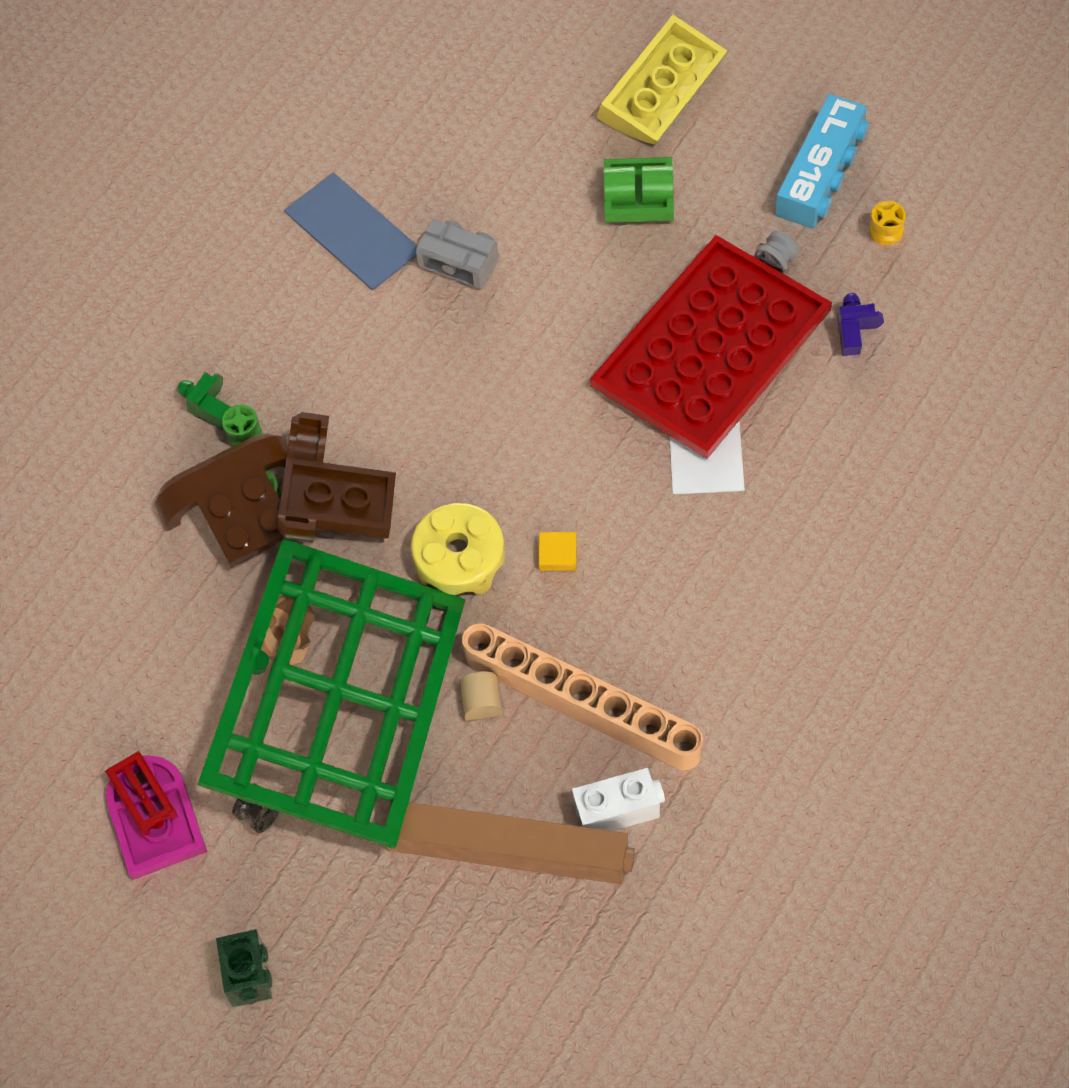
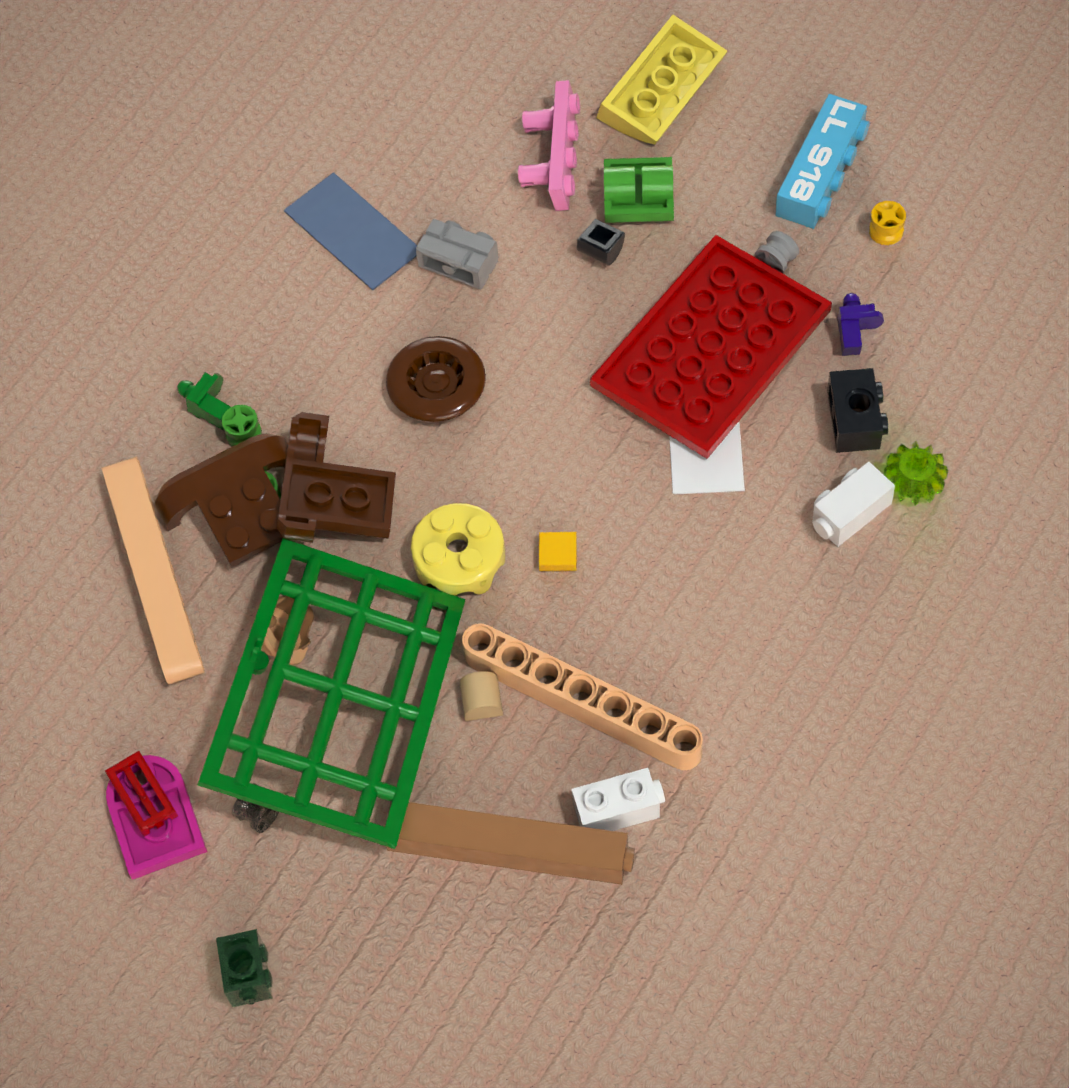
(153, 571): none -> light nougat beam
(437, 390): none -> reddish brown wheel
(563, 154): none -> bright pink plate
(601, 242): none -> black brick
(851, 428): none -> black brick
(852, 503): none -> white brick
(916, 472): none -> clear neon green gear

